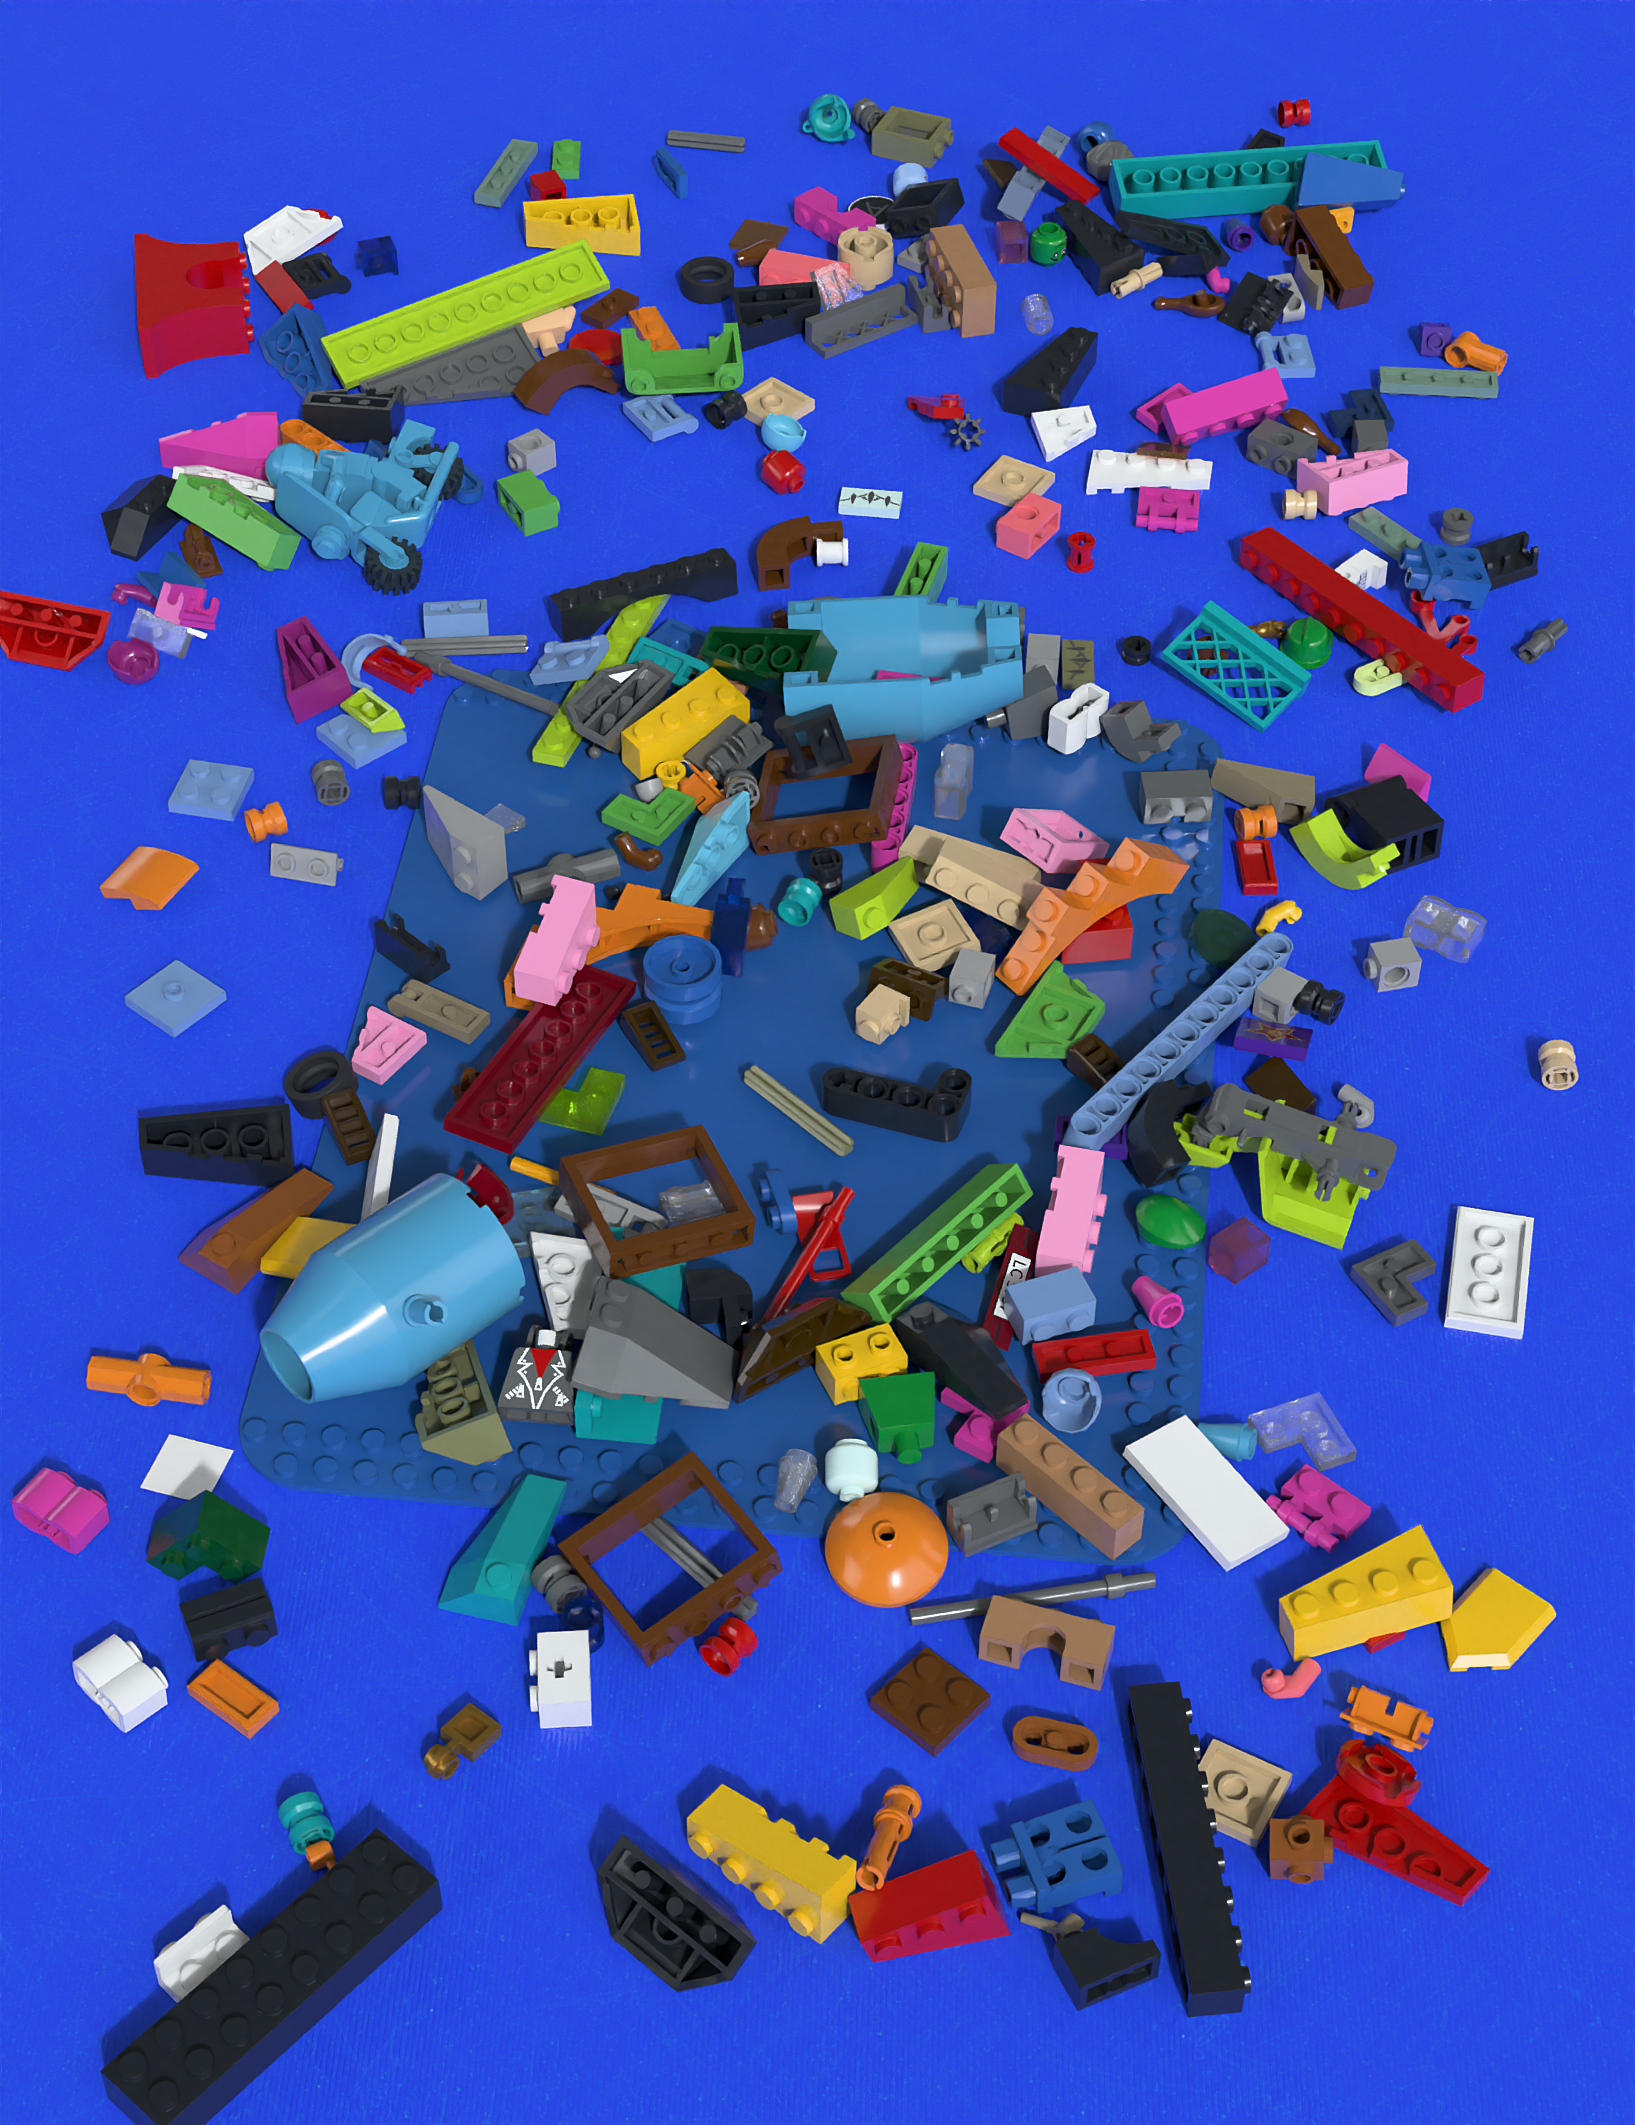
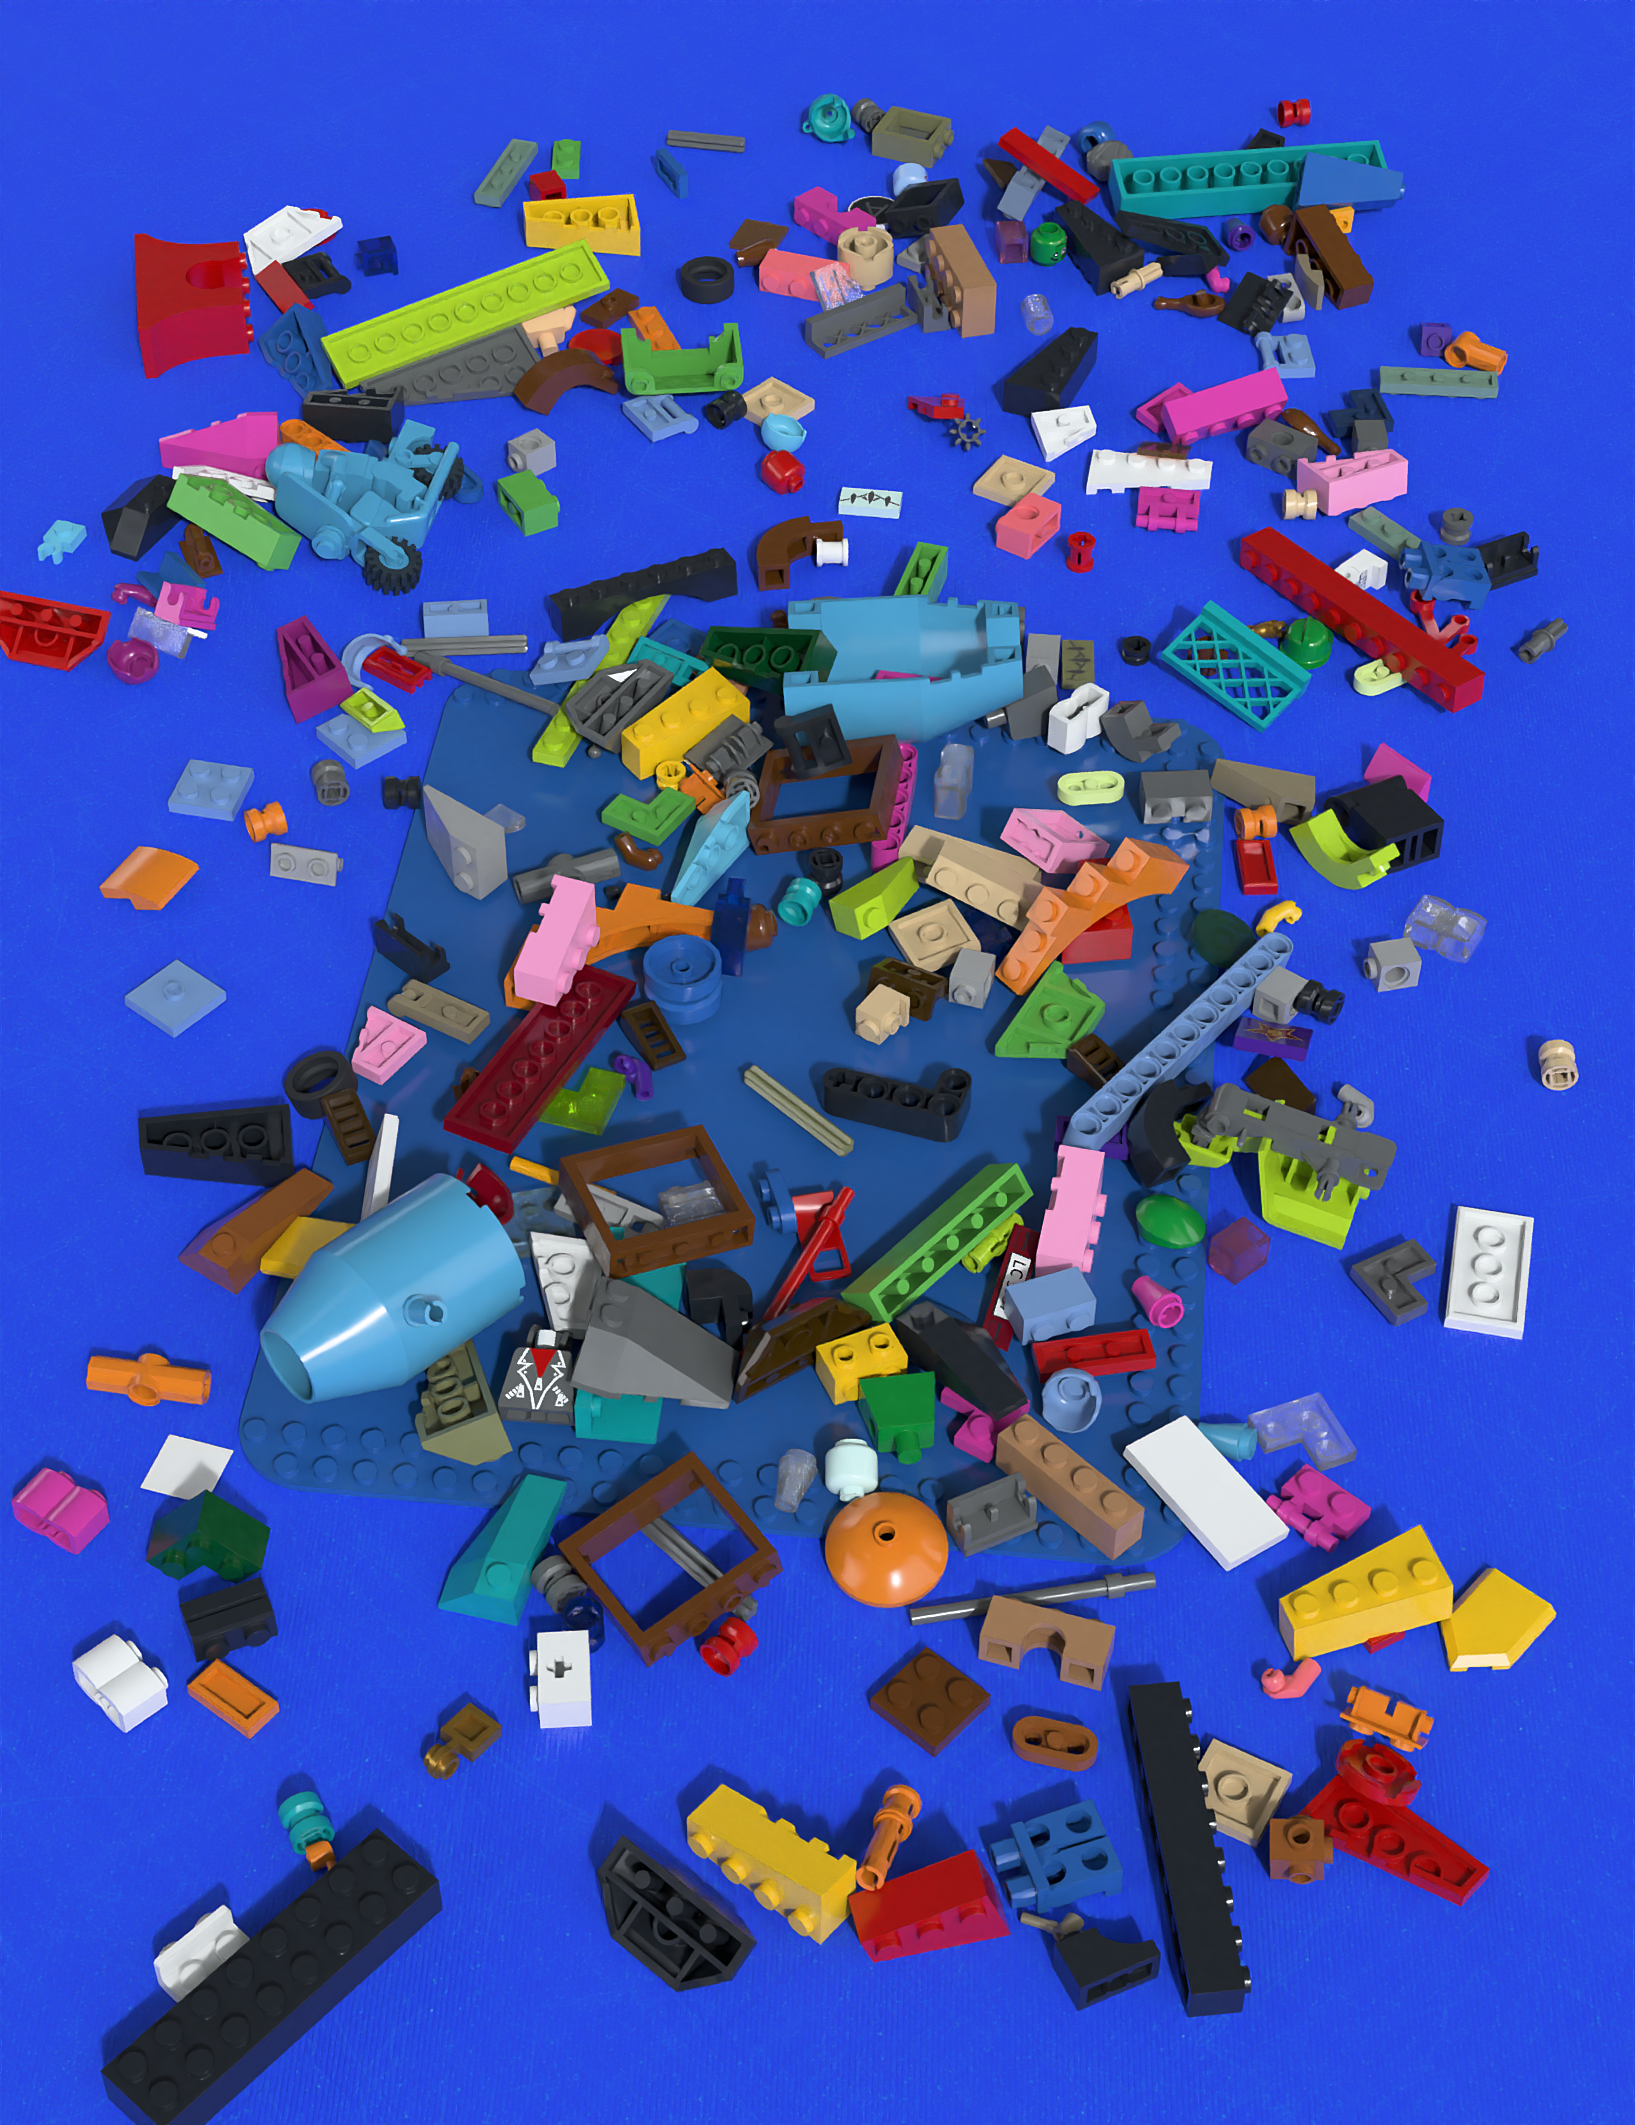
(61, 538): none -> medium azure plate
(637, 1074): none -> dark purple arm
(649, 789): light grey hinge -> none
(772, 311): black wedge -> none
(1090, 788): none -> yellowish green plate

